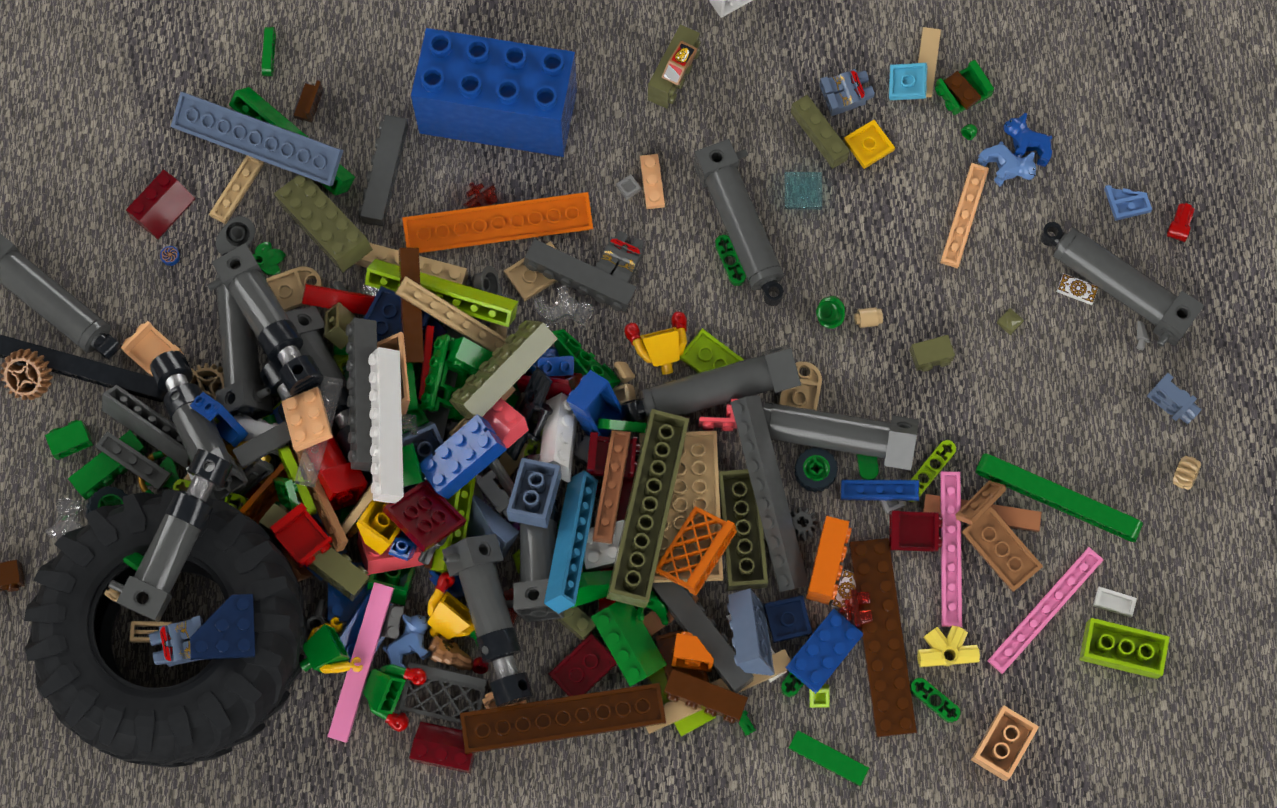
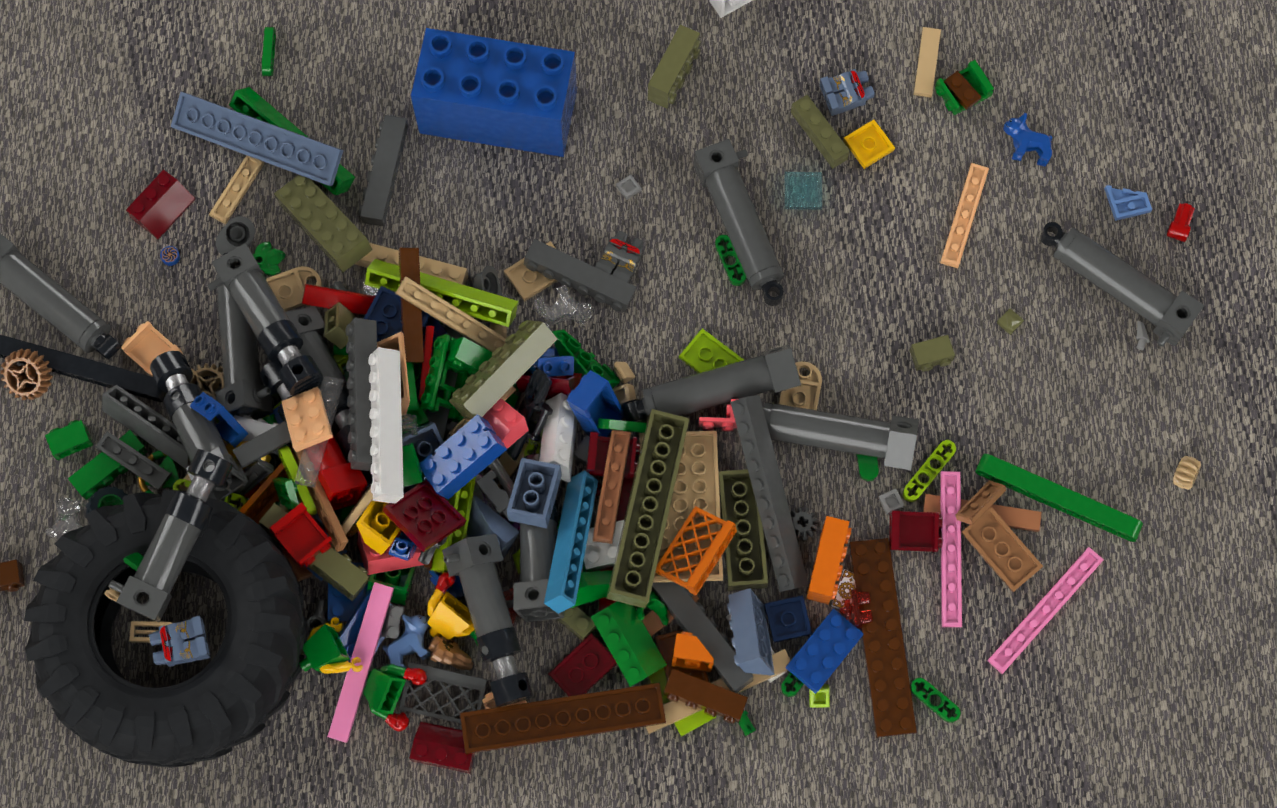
(227, 632): dark blue plate -> none
(308, 102): reddish brown panel -> none
(483, 668): dark red hinge -> none
(488, 194): clear red hips -> none
(498, 223): orange plate -> none
(652, 181): light nougat plate -> none
(662, 346): yellow torso -> none
(678, 62): slope -> none
(815, 458): black wheel -> none
(828, 758): green tile -> none
(830, 312): green hair -> none
(868, 317): tan brick -> none
(880, 490): blue tile -> none
(908, 81): medium azure tile -> none
(951, 644): light yellow piece -> none
(969, 131): green hinge -> none
(1004, 743): light nougat brick -> none
(1008, 163): medium blue animal -> none
(1077, 289): tile -> none
(1114, 602): white tile -> none
(1124, 648): lime brick -> none
(1173, 400): sand blue hips -> none

